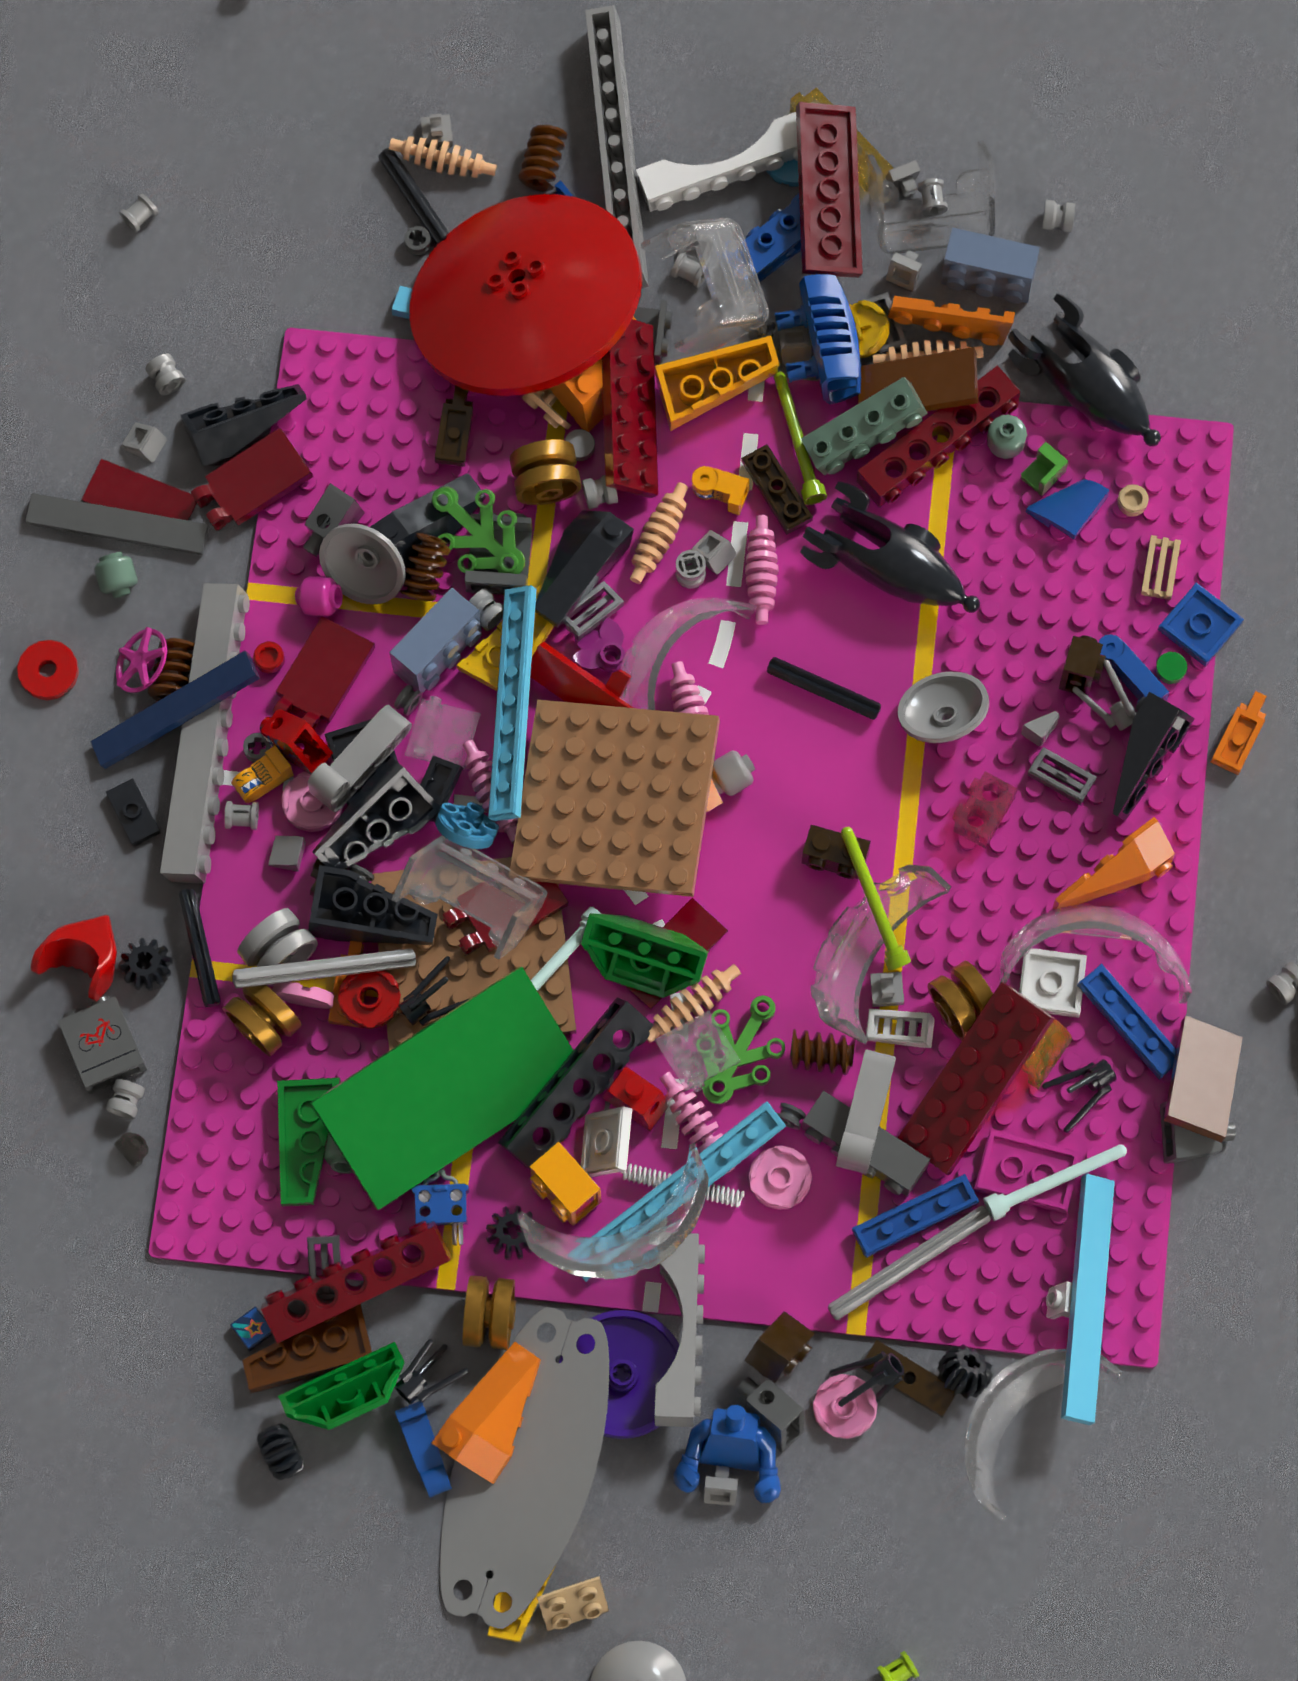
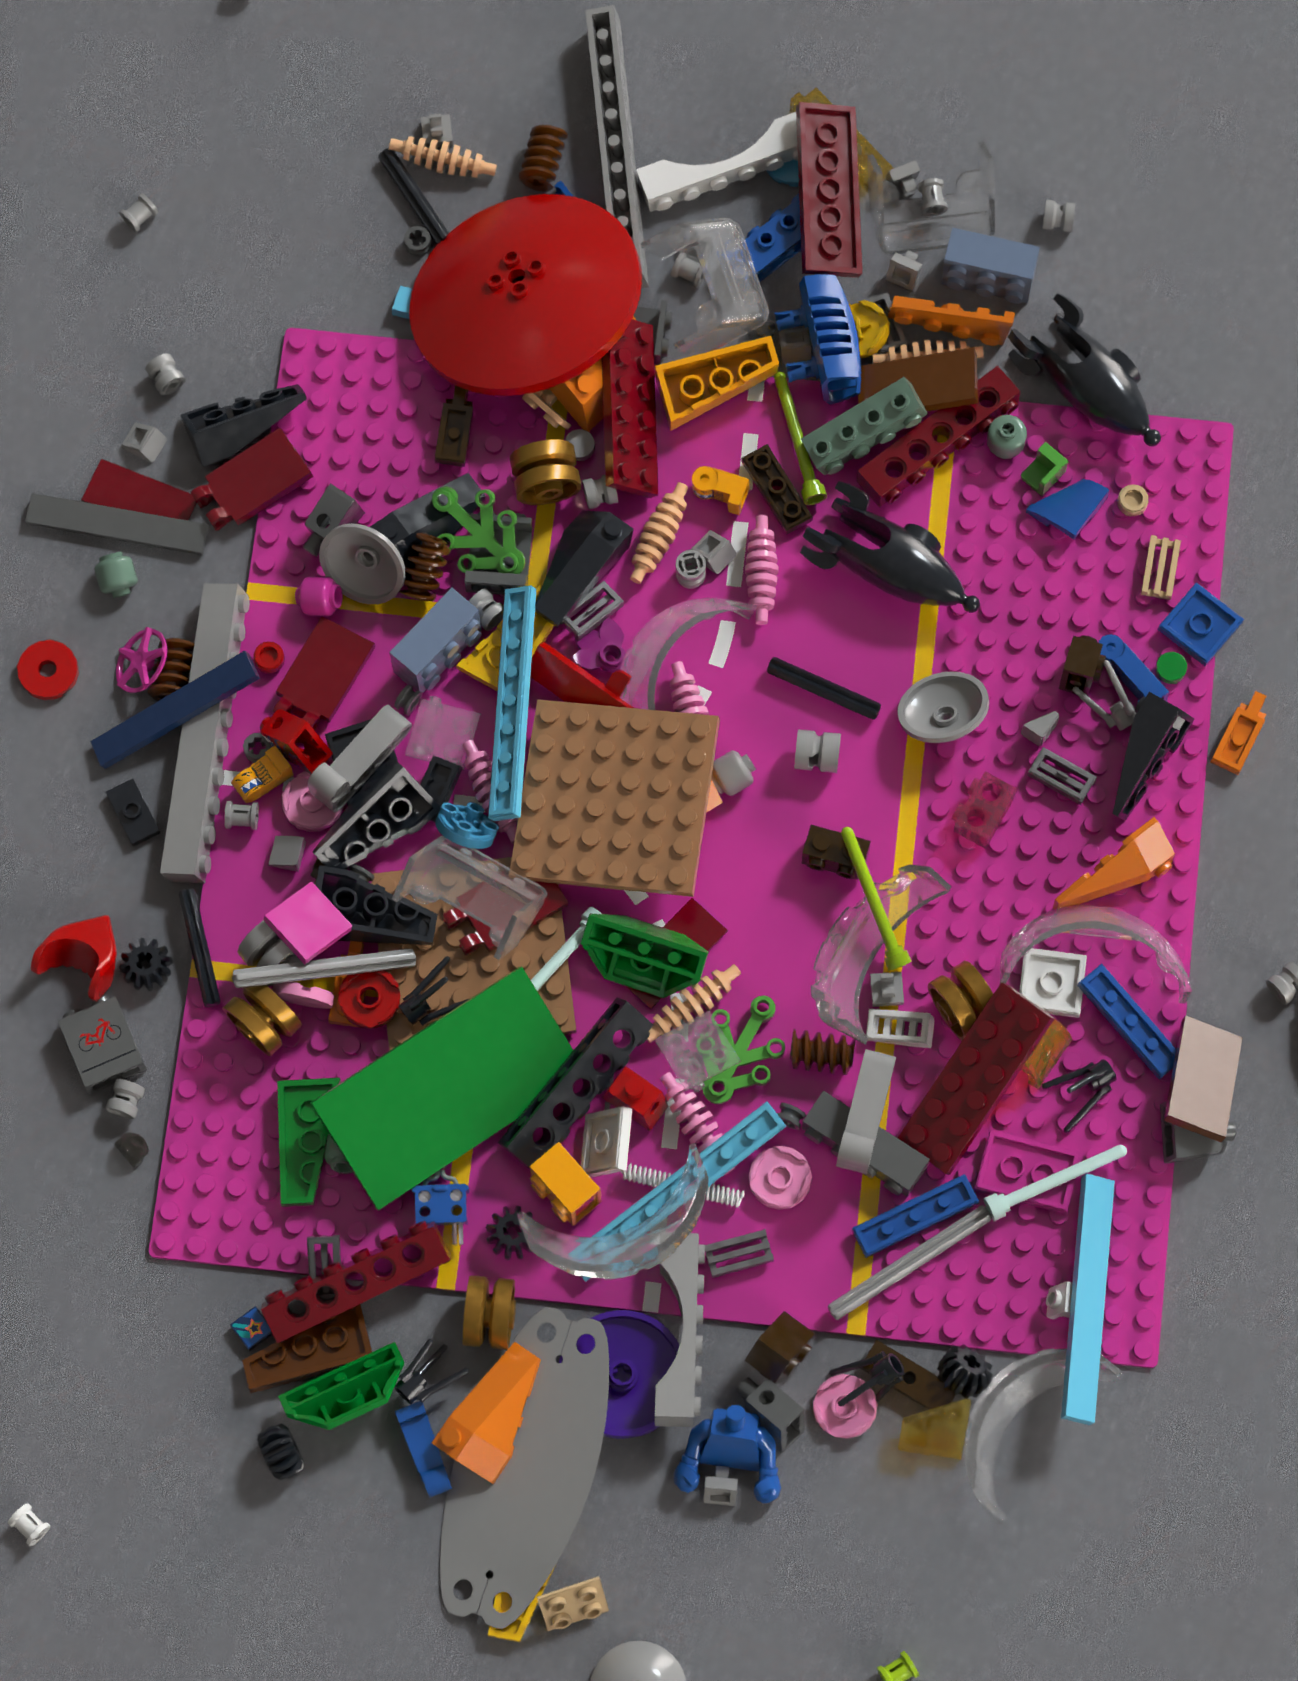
(28, 1524): none -> white bush
(308, 922): none -> dark pink tile
(767, 1258): none -> flat silver tile
(817, 751): none -> light grey wheel
(936, 1431): none -> clear yellow slope

